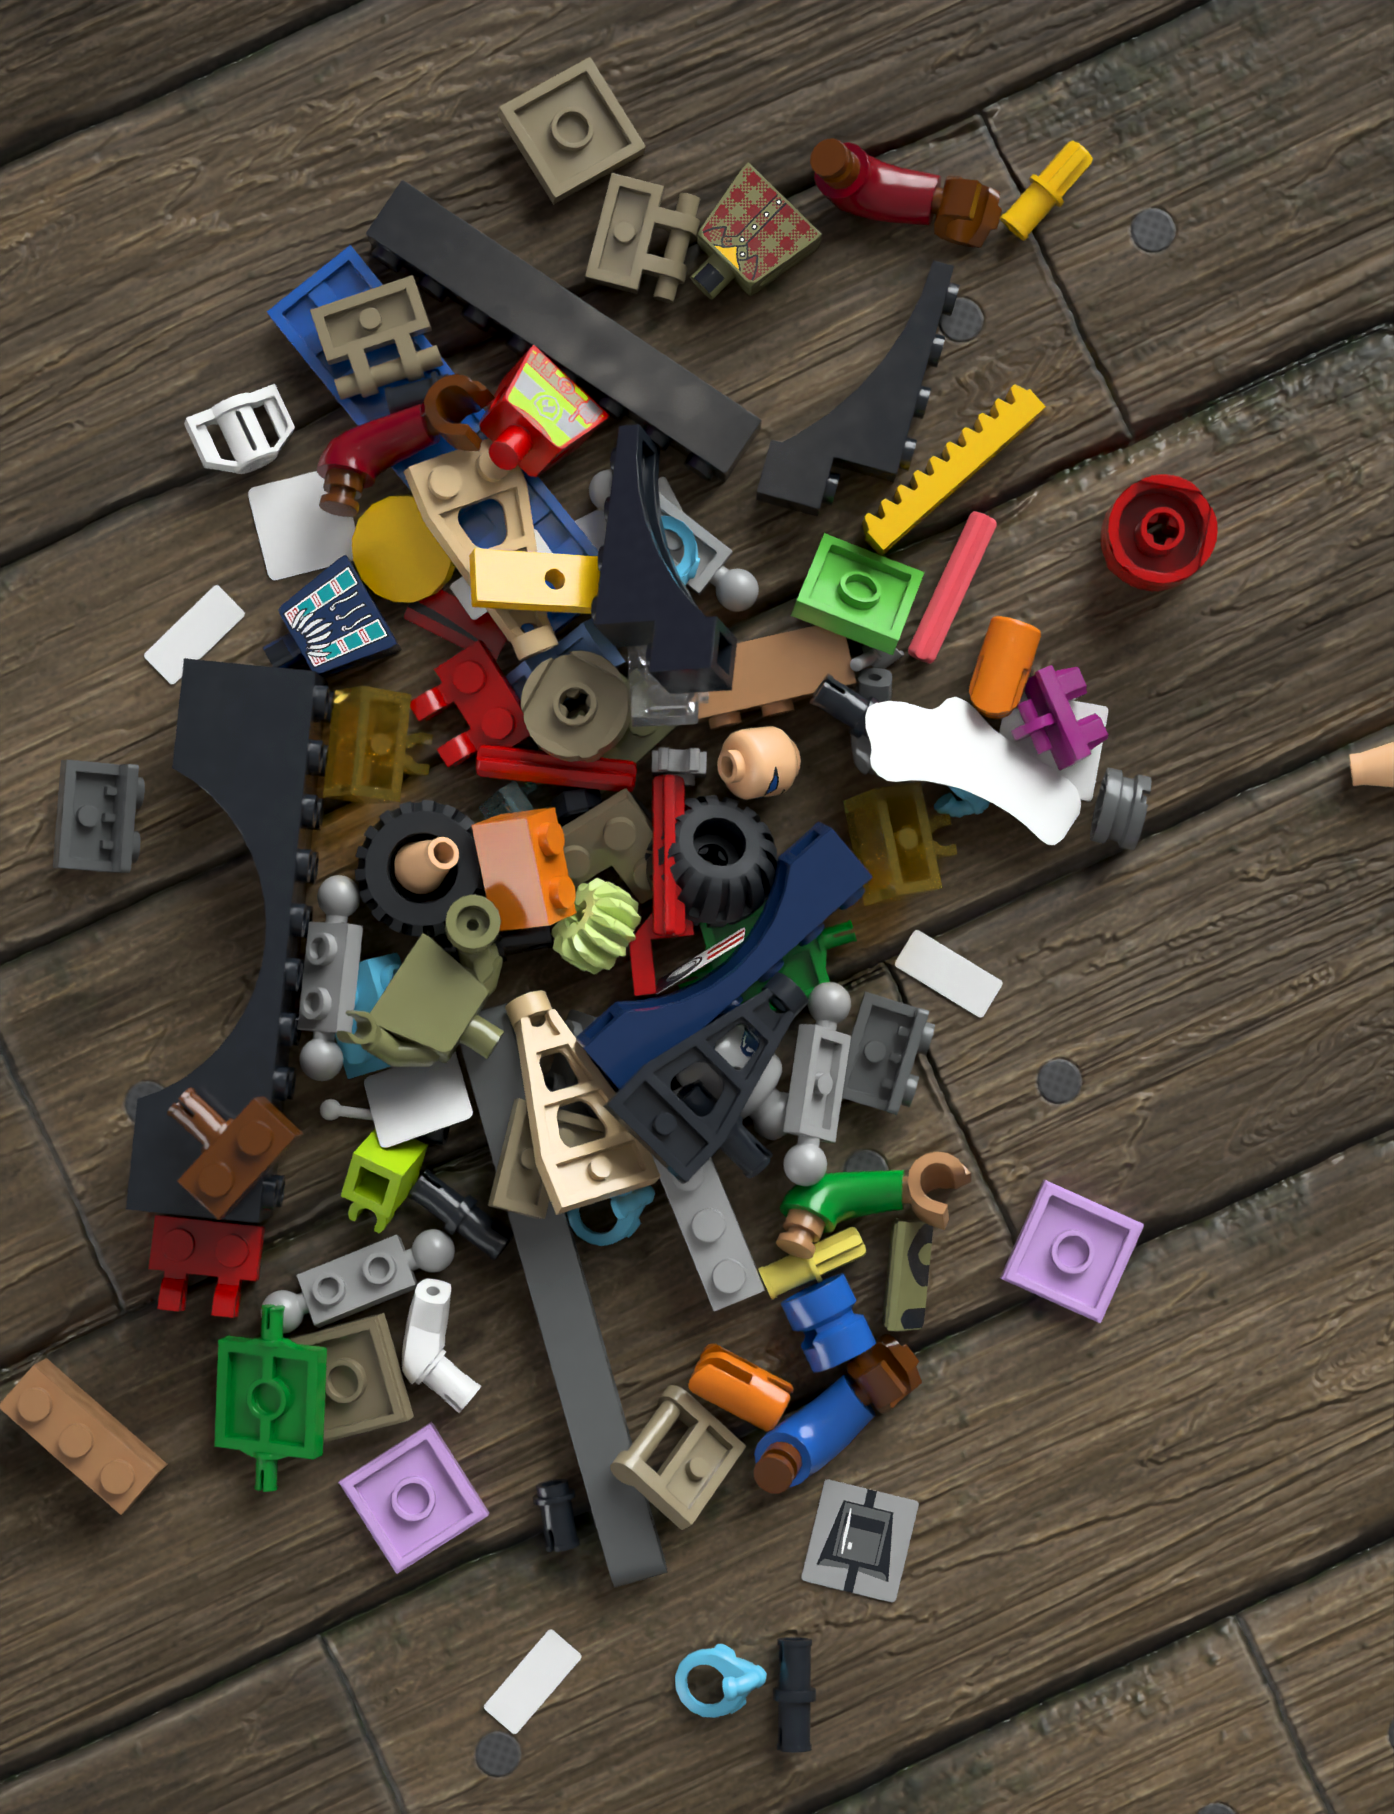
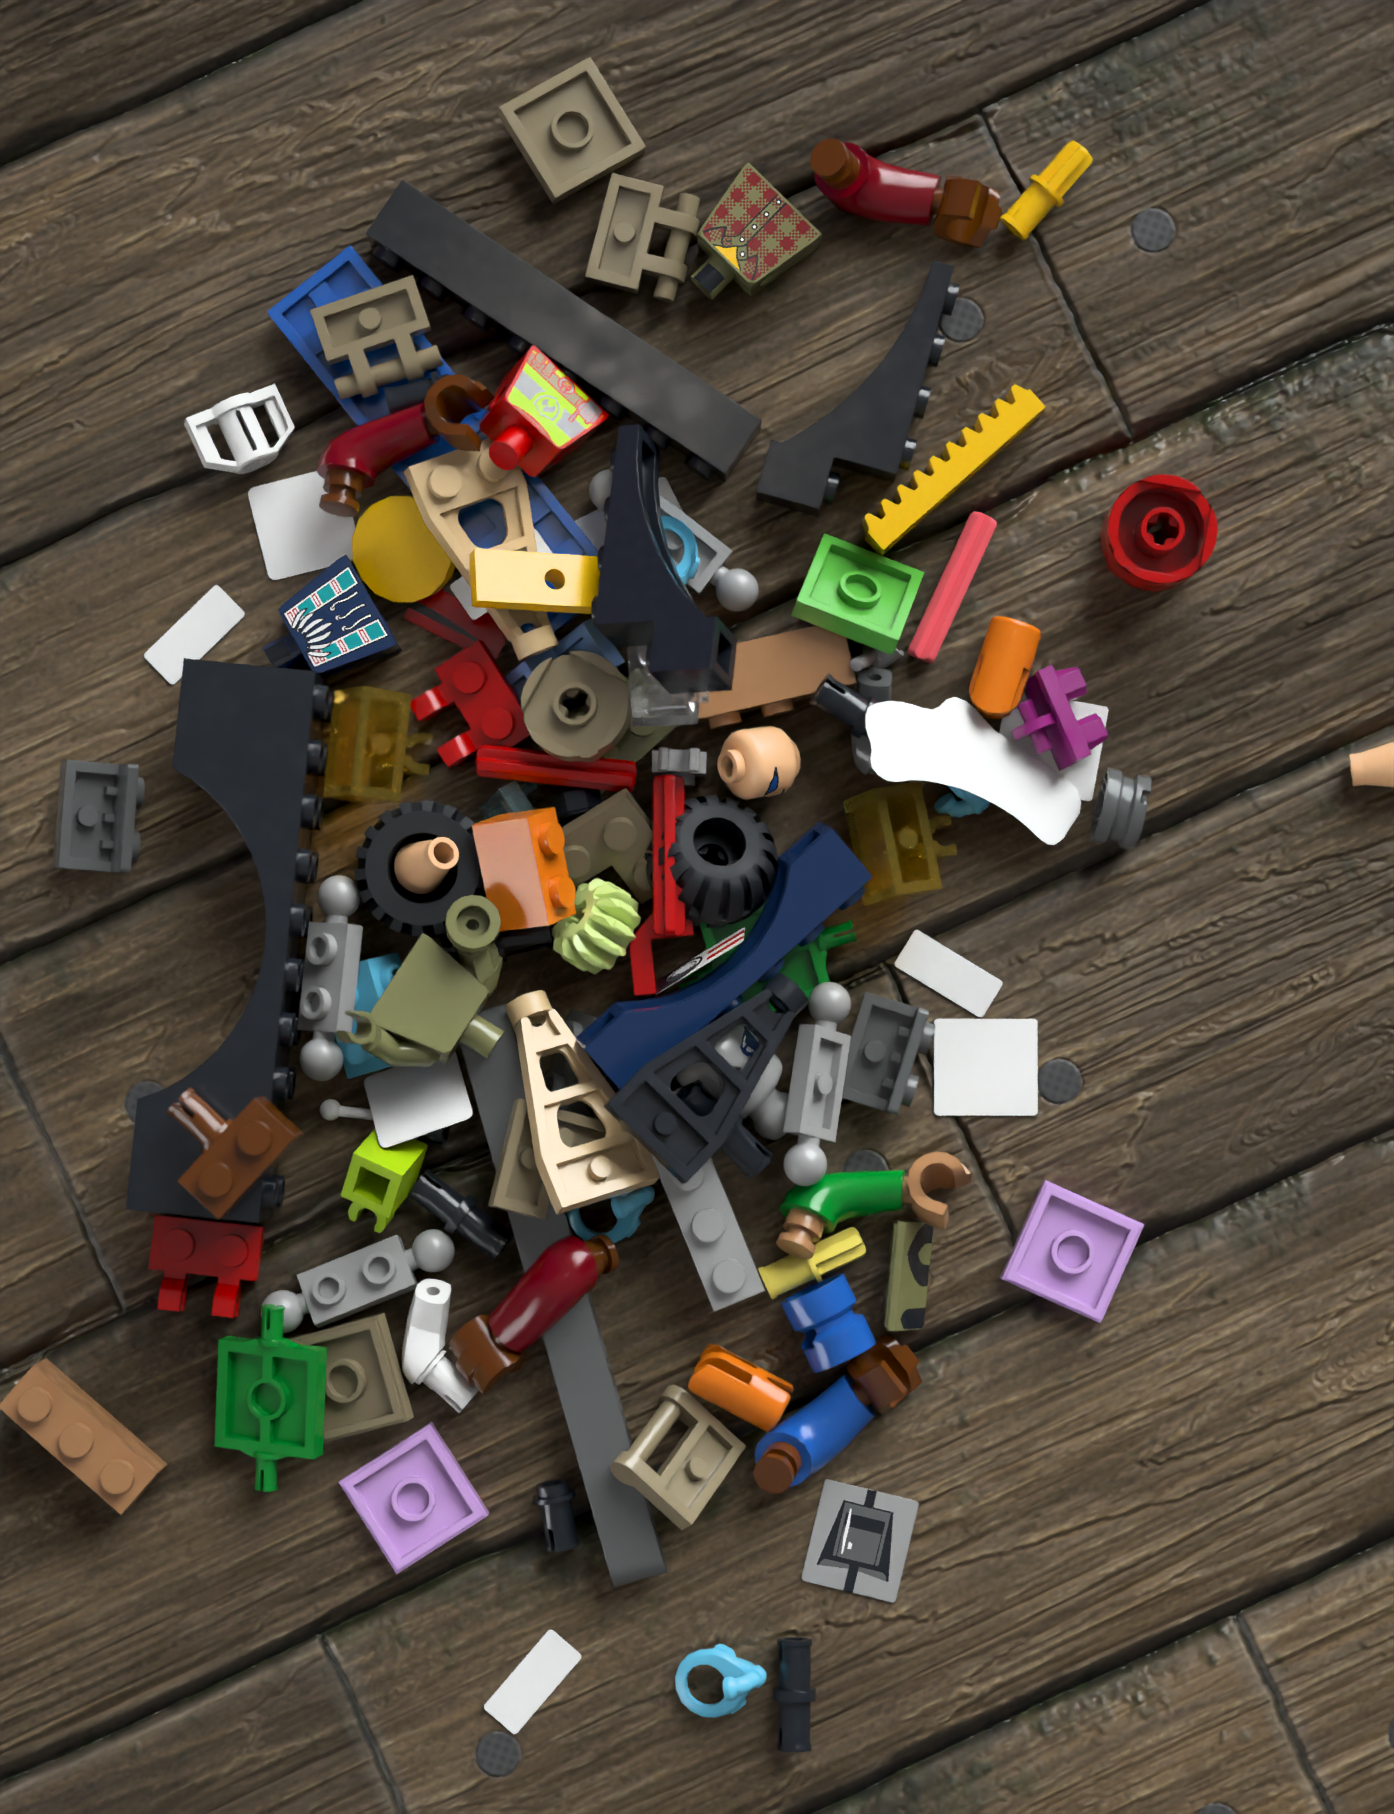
(538, 1301): none -> dark red piece
(986, 1067): none -> white sticker

